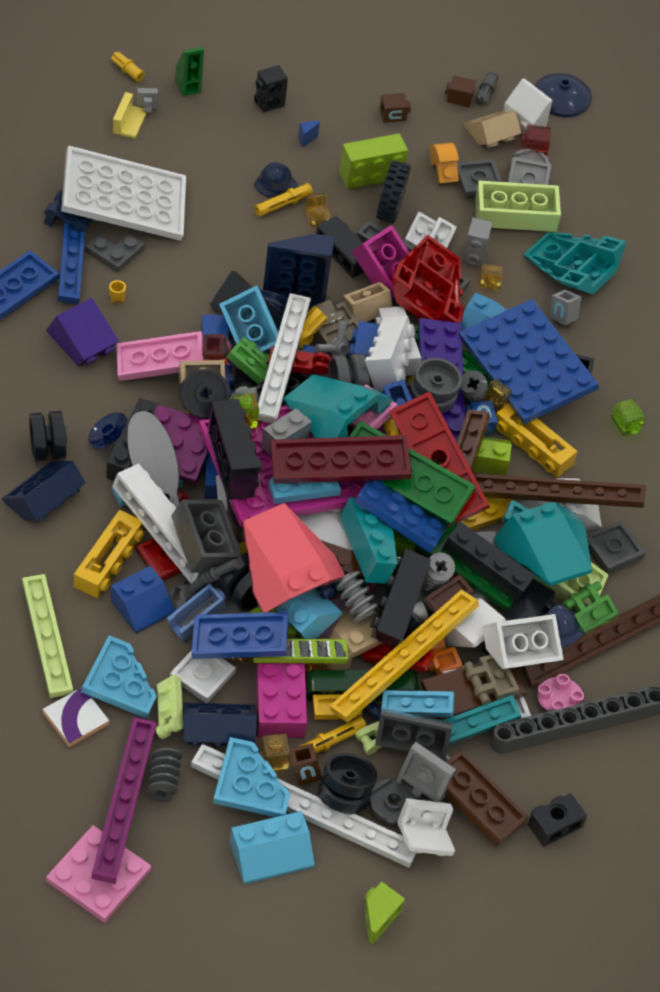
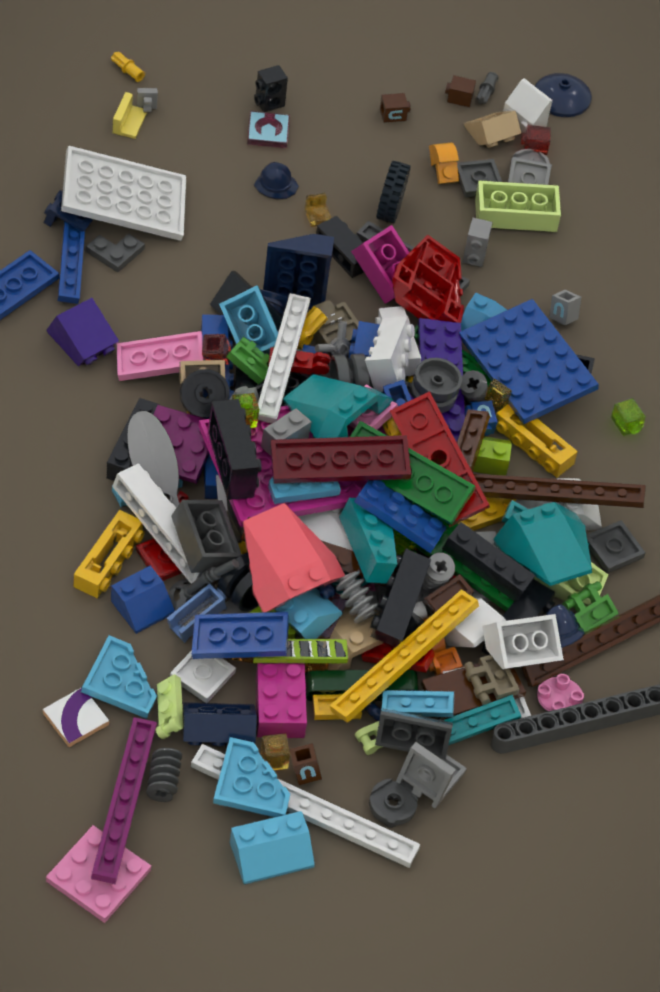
(45, 490): dark blue slope -> none
(47, 436): black wheel -> none
(47, 636): yellowish green plate -> none
(107, 429): clear blue dish -> none
(117, 291): yellow hose -> none
(189, 71): green slope -> none
(268, 129): none -> tile
(291, 196): yellow pin -> none
(308, 132): blue slope -> none
(347, 783): black wheel -> none
(353, 725): yellow pin -> none
(367, 301): tan brick -> none
(369, 160): lime piece -> none
(381, 910): lime slope -> none
(423, 225): white slope -> none
(425, 826): white bracket -> none
(483, 800): reddish brown tile -> none
(491, 276): clear yellow bracket -> none
(549, 829): black brick -> none
(577, 261): teal wedge -> none

